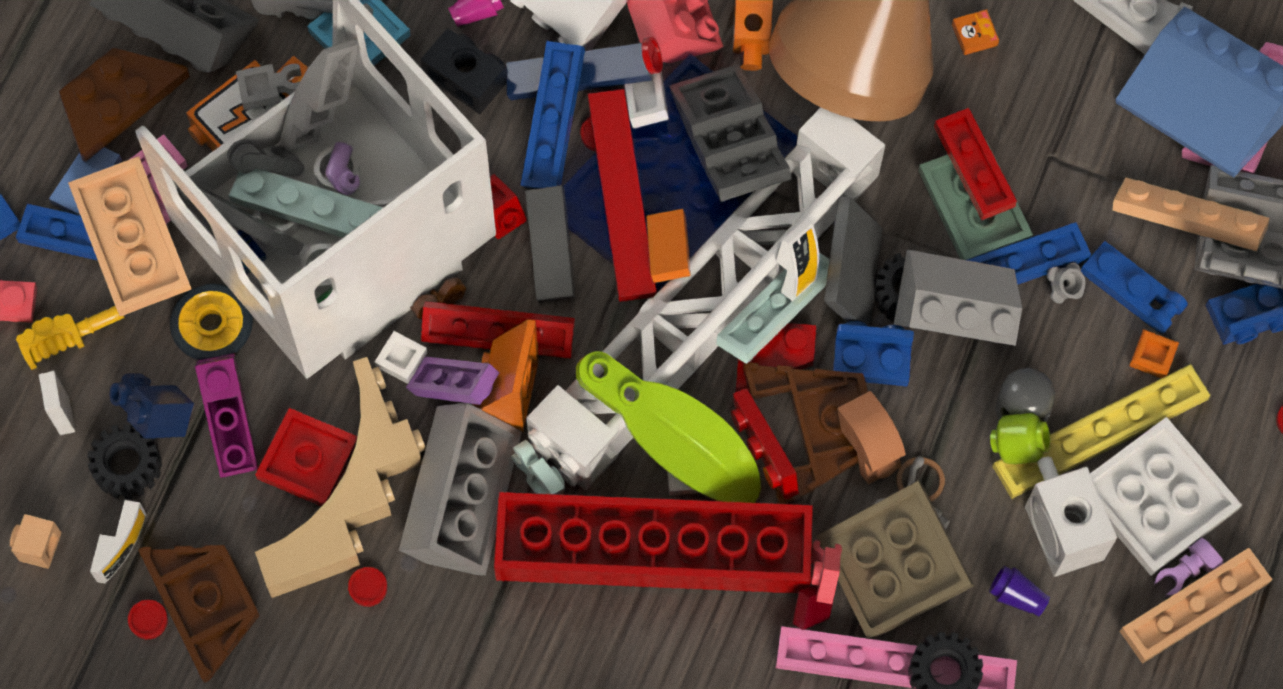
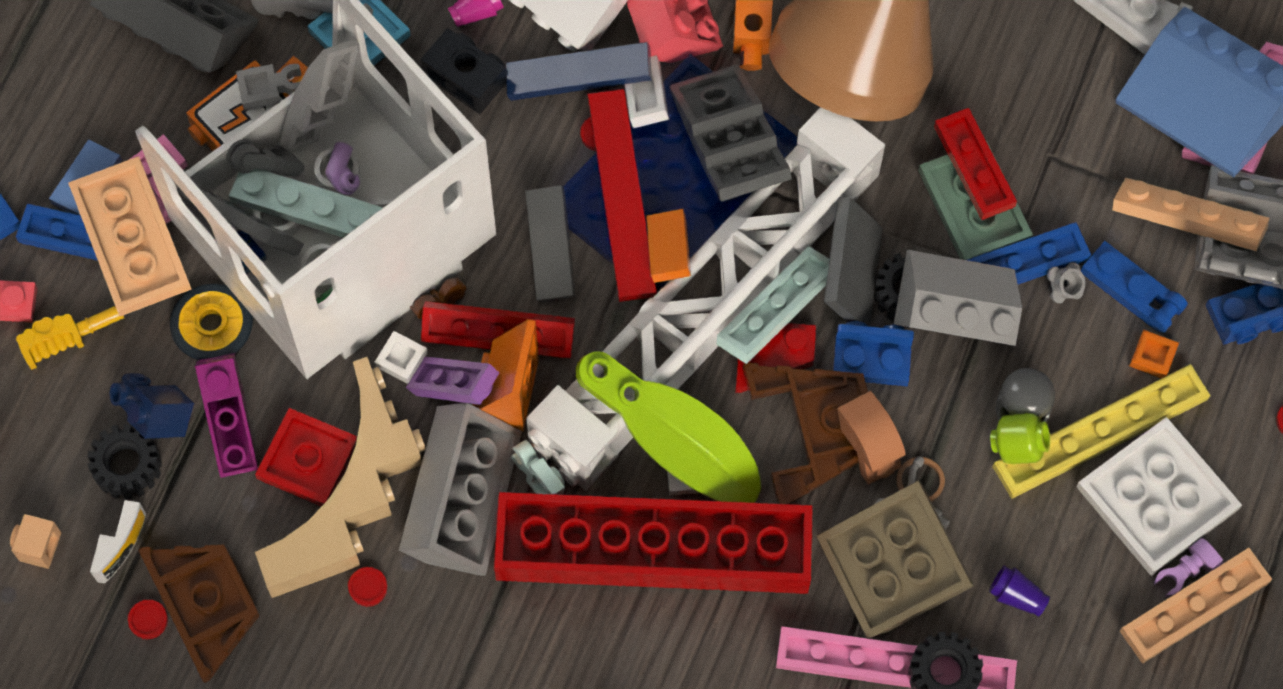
(56, 403): white tile -> none
(115, 95): reddish brown wing -> none
(506, 207): red bracket -> none
(553, 115): blue plate -> none
(652, 55): red piece -> none
(764, 444): red plate -> none
(800, 258): slope -> none
(809, 610): dark red tile -> none
(825, 570): coral plate -> none
(975, 32): orange tile -> none
(1069, 519): white piece -> none

